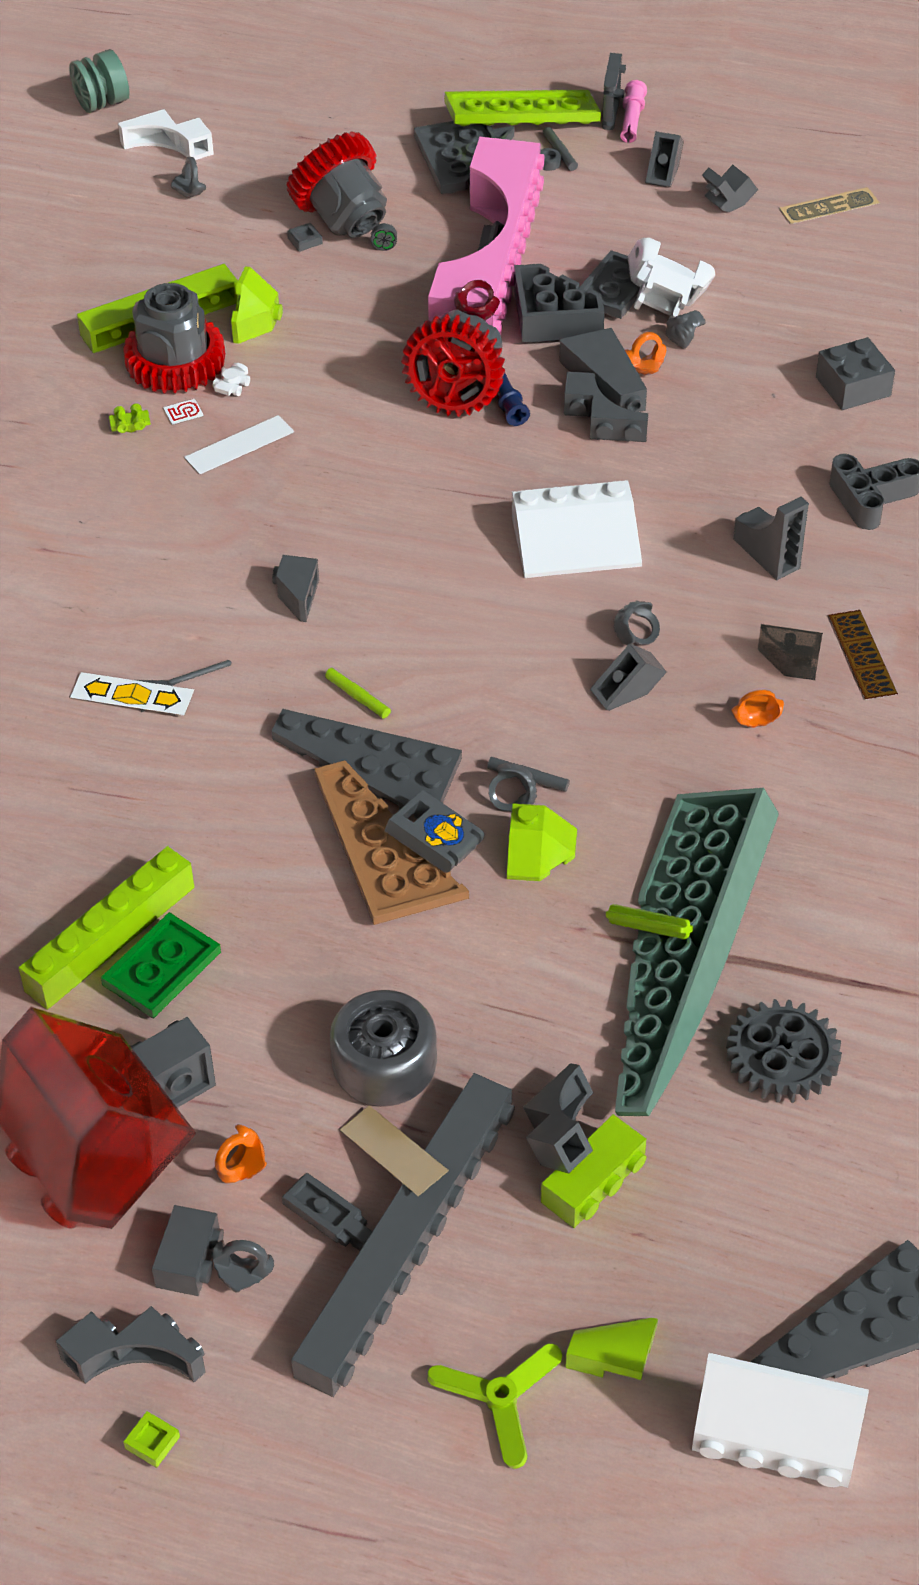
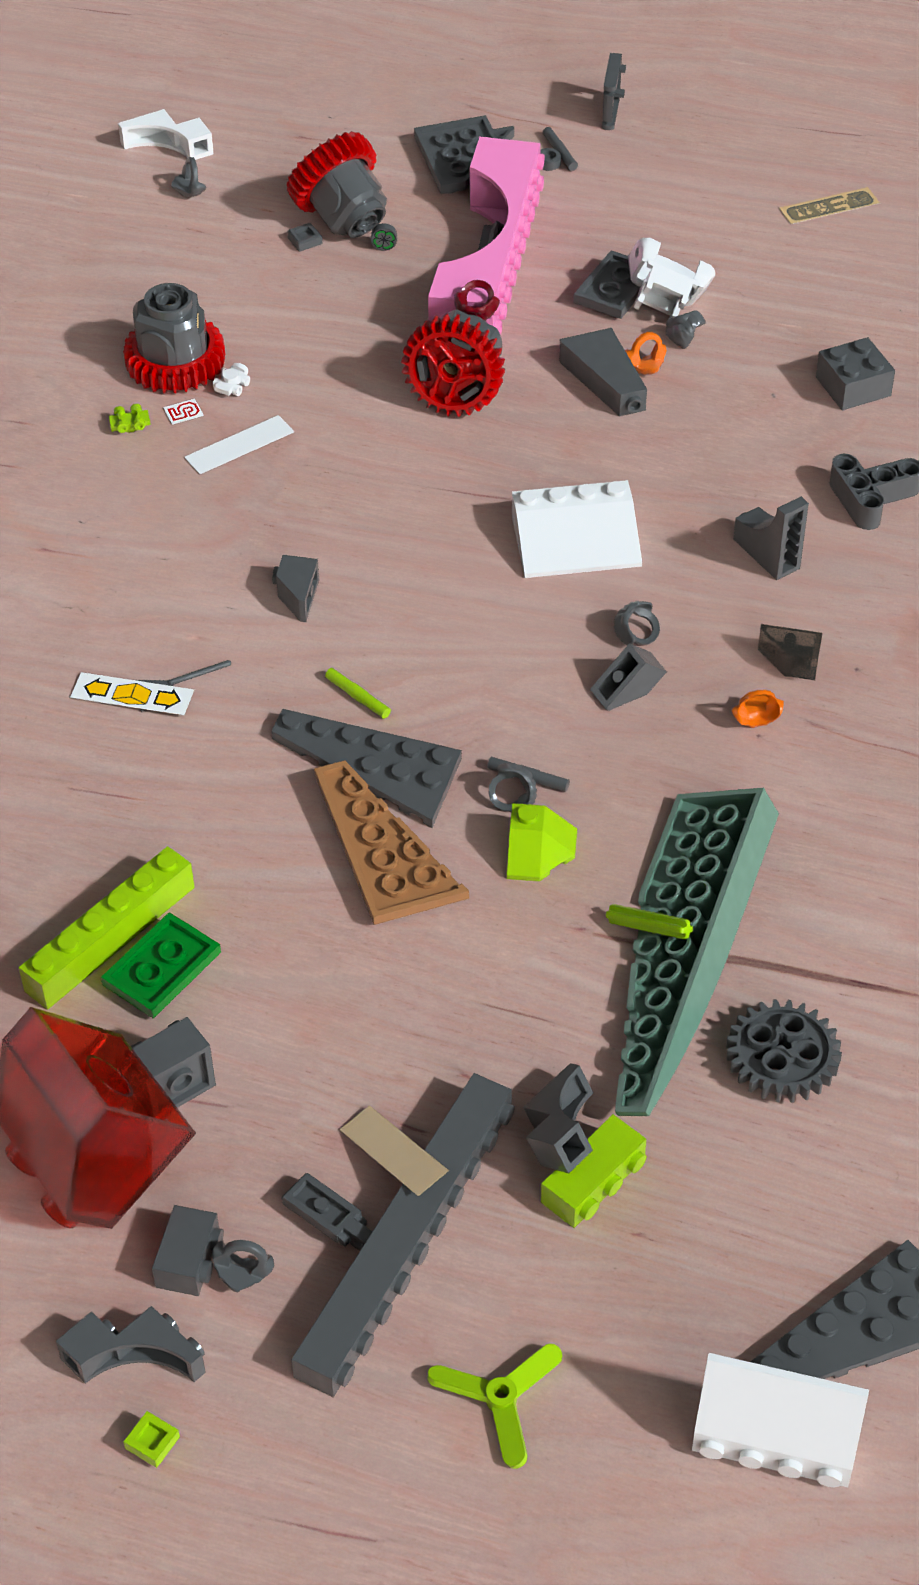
(99, 80): sand green wheel -> none
(112, 322): lime brick -> none
(246, 1161): orange piece -> none
(255, 307): lime slope -> none
(383, 1047): flat silver wheel -> none
(438, 832): dark grey container -> none
(511, 402): dark blue pin -> none
(522, 107): lime plate -> none
(554, 305): dark grey brick -> none
(607, 418): dark grey arch -> none
(612, 1348): lime slope -> none
(633, 105): bright pink pin -> none
(664, 159): dark grey slope -> none
(730, 190): dark grey brick -> none
(863, 654): sticker -> none

